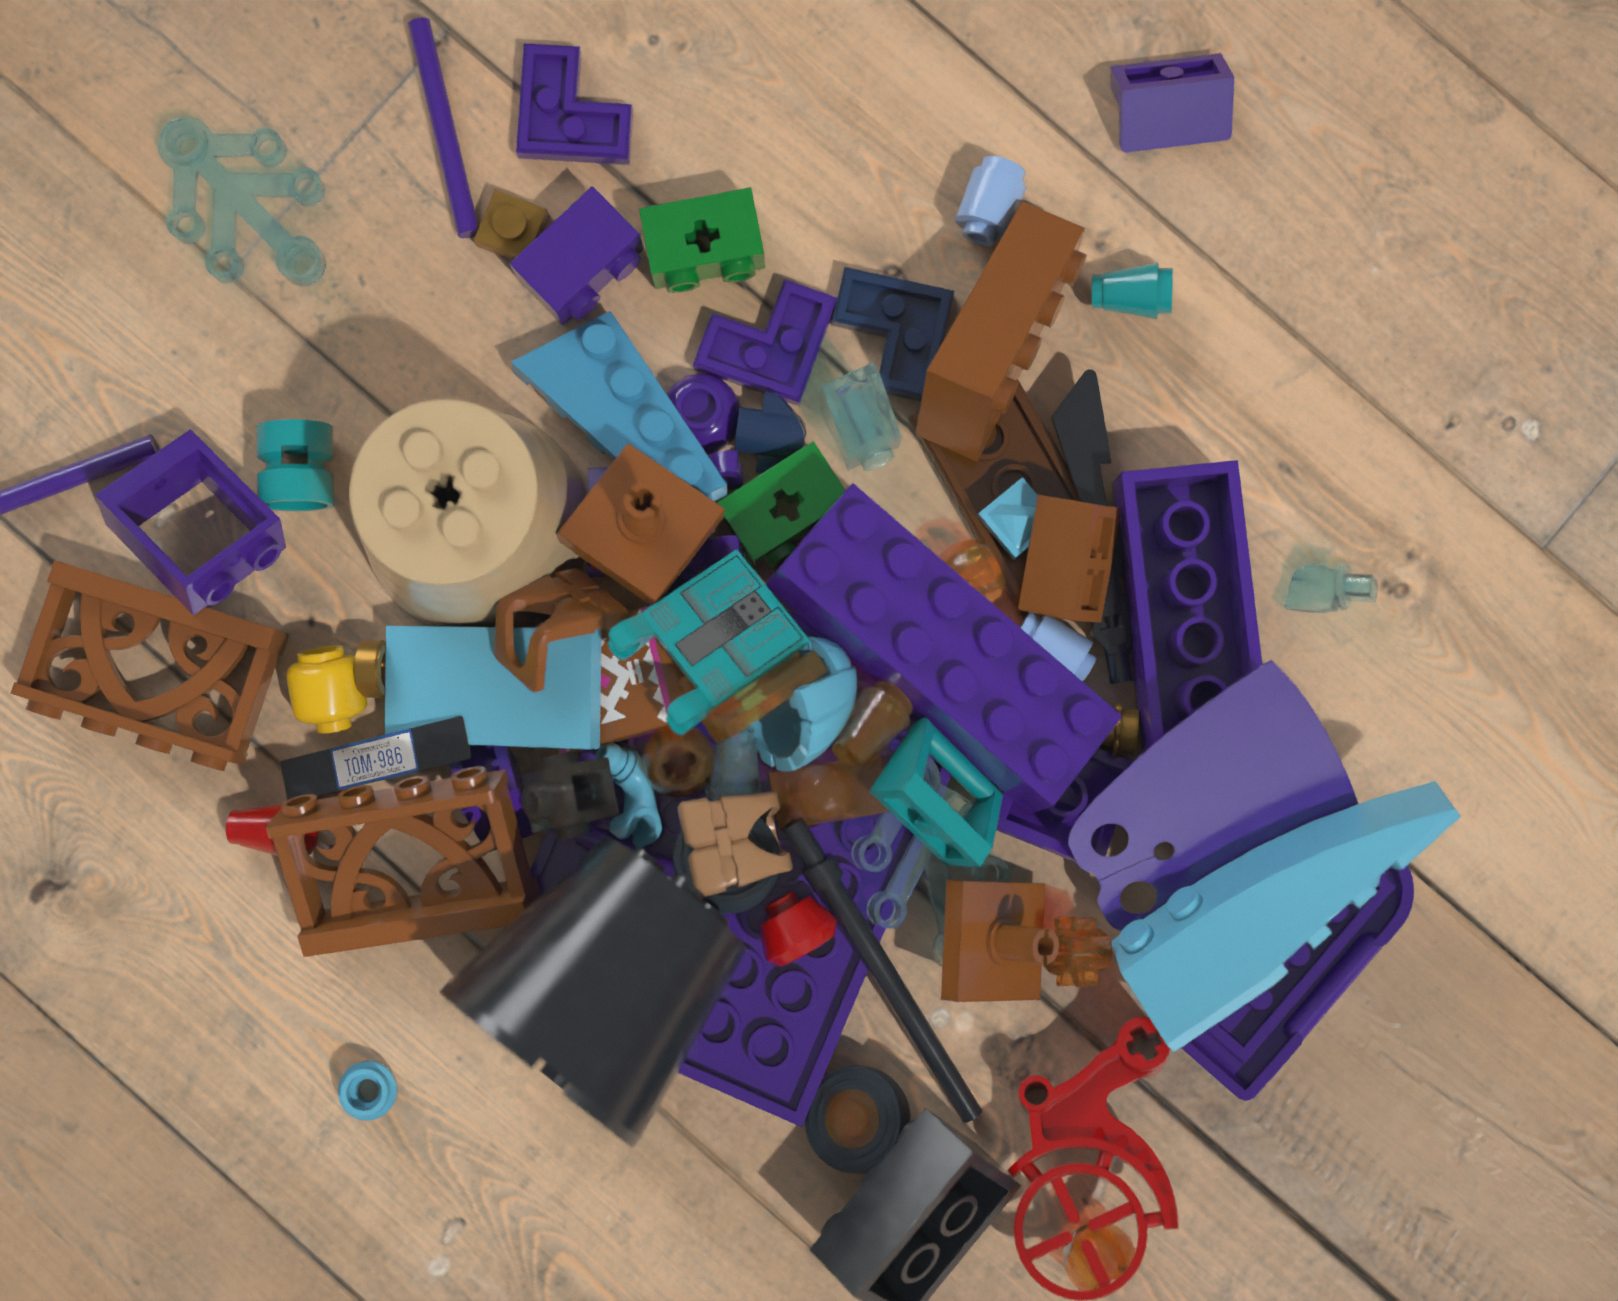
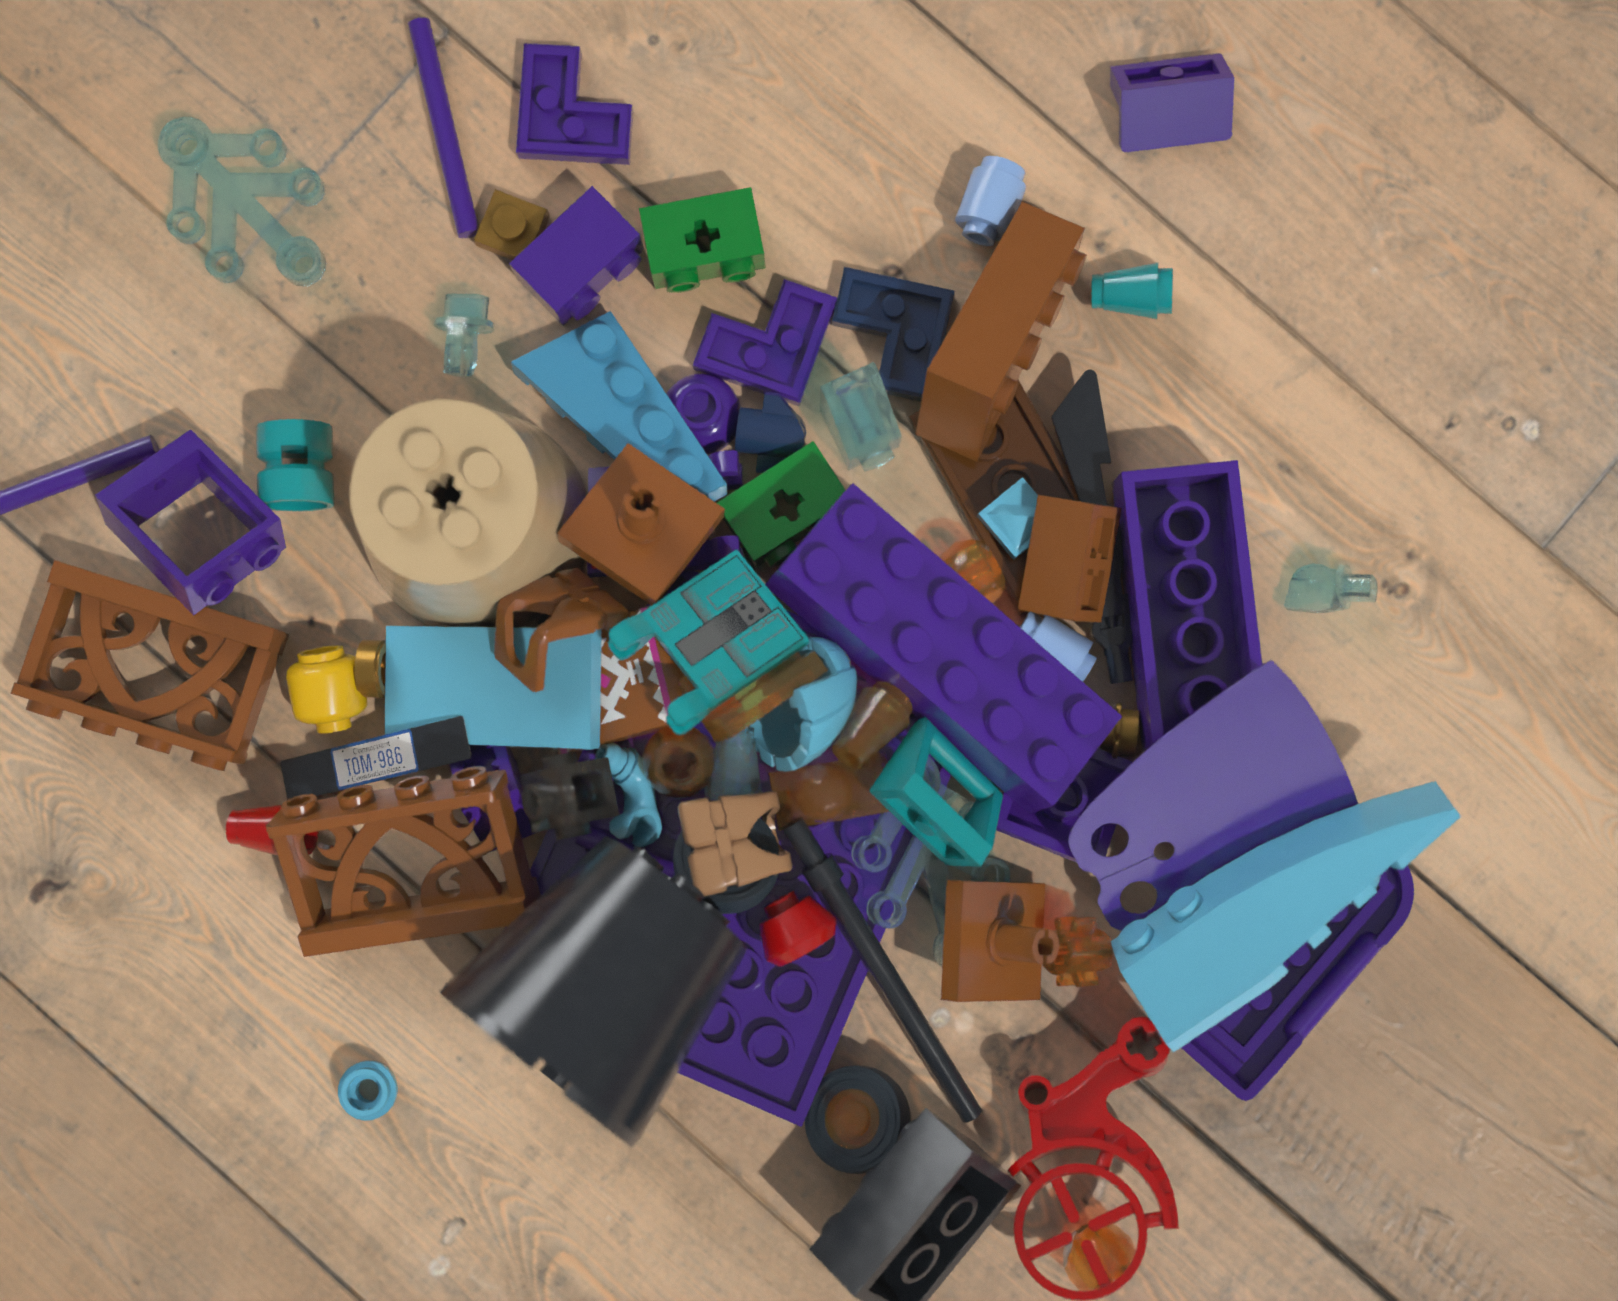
(463, 320): none -> clear light blue piece

